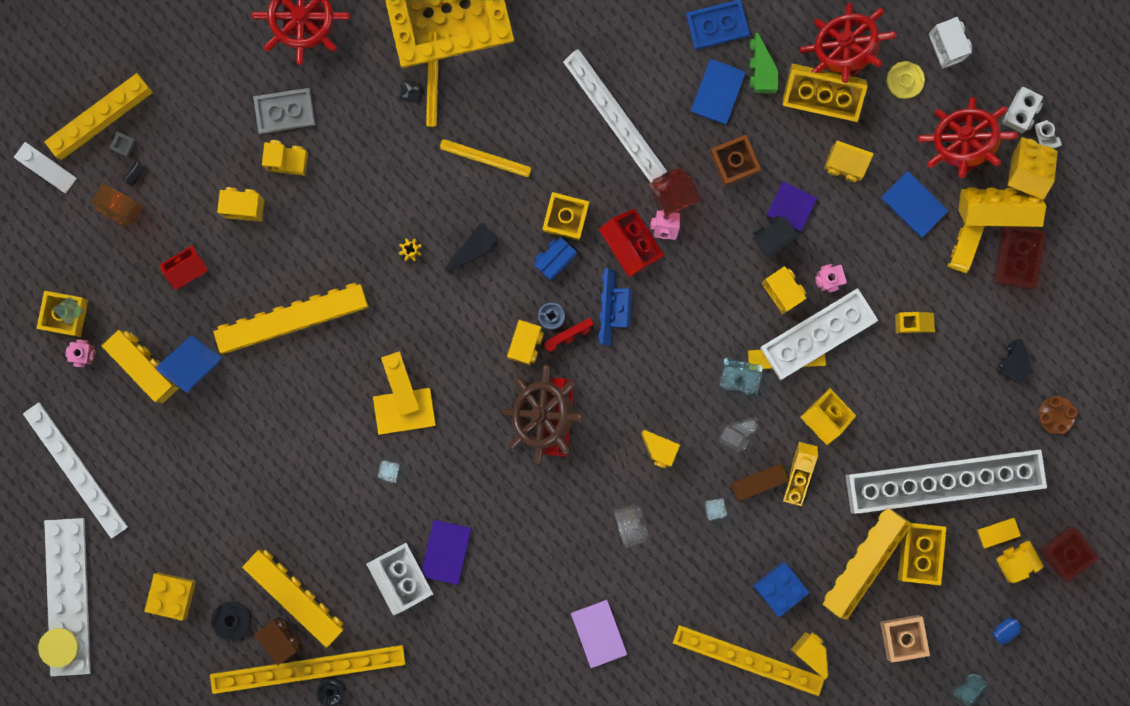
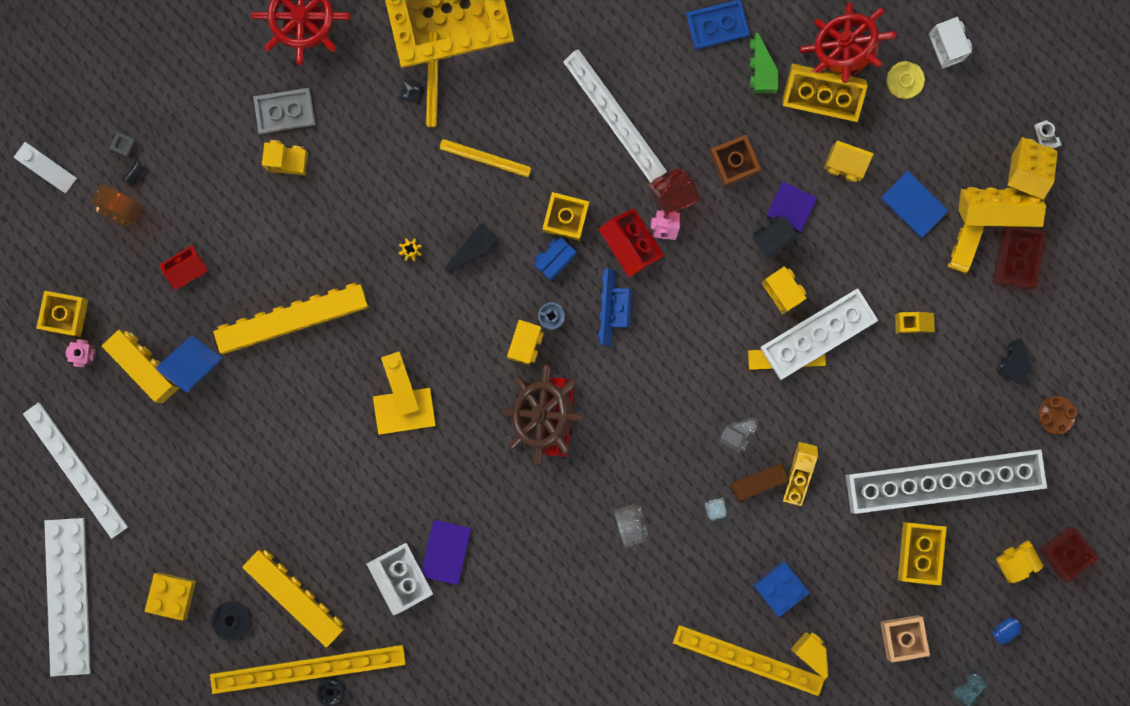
(58, 647): light yellow tile -> none
(68, 310): clear light blue slope -> none
(98, 116): yellow brick -> none
(241, 205): yellow brick -> none
(278, 640): reddish brown brick -> none
(388, 471): clear light blue slope -> none
(568, 335): red plate -> none
(598, 633): lavender tile -> none
(660, 449): yellow slope -> none
(718, 92): blue tile -> none
(749, 374): clear light blue brick -> none
(828, 416): yellow slope -> none
(835, 273): bright pink brick -> none
(866, 564): yellow brick -> none
(970, 144): red piece -> none
(998, 533): yellow tile -> none
(1019, 108): white brick -> none

